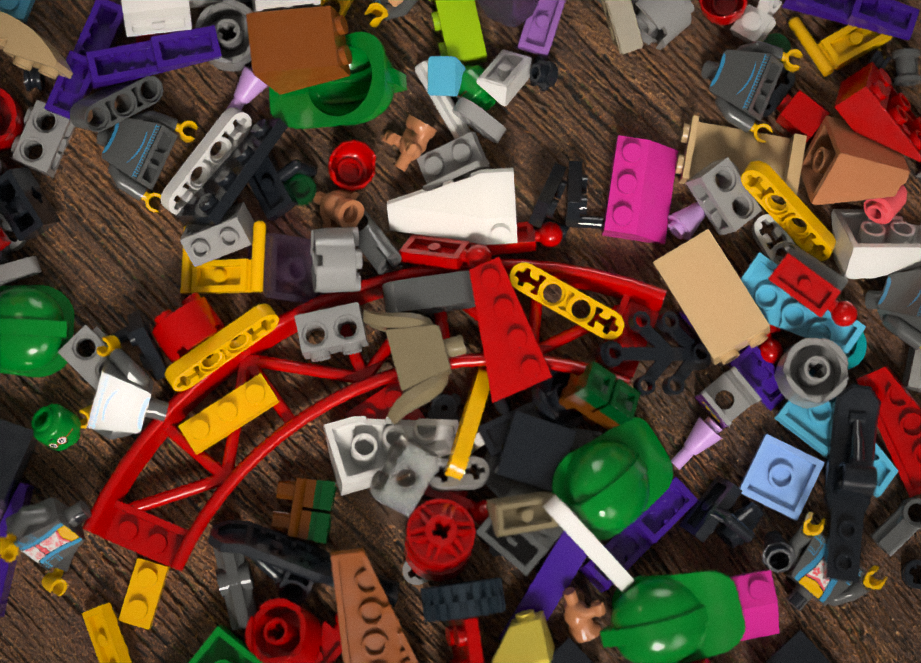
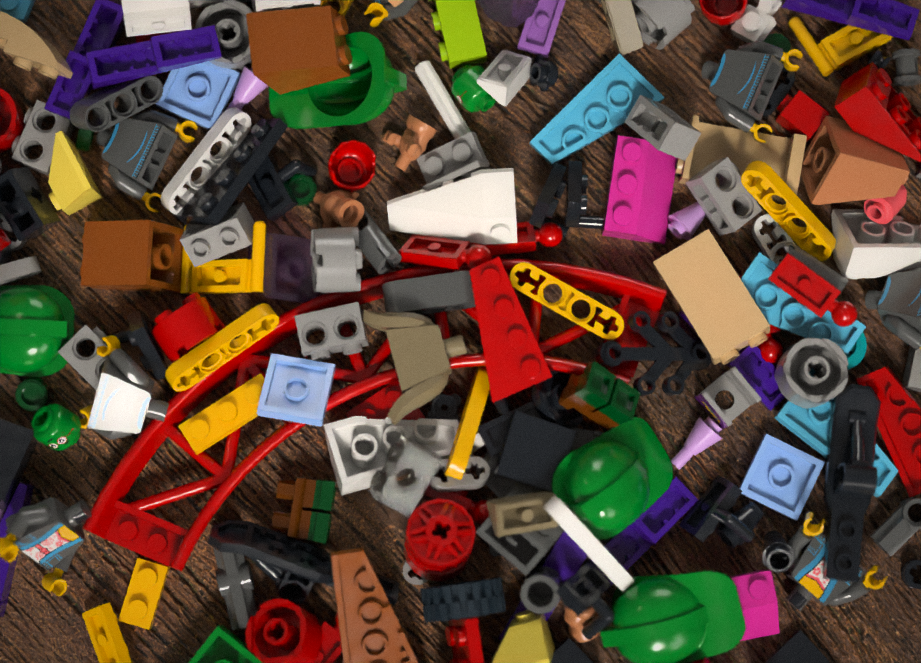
(32, 394): none -> dark green tile
(34, 79): black bush -> none
(70, 178): none -> light yellow slope
(84, 139): none -> dark green tile
(132, 256): none -> dark orange slope
(198, 92): none -> light blue plate
(296, 389): none -> light blue plate
(444, 75): medium azure slope -> none
(479, 120): light grey beam -> none
(540, 589): none -> dark grey piece
(585, 591): none -> black plate
(594, 111): none -> medium azure wing
(662, 127): none -> light grey brick

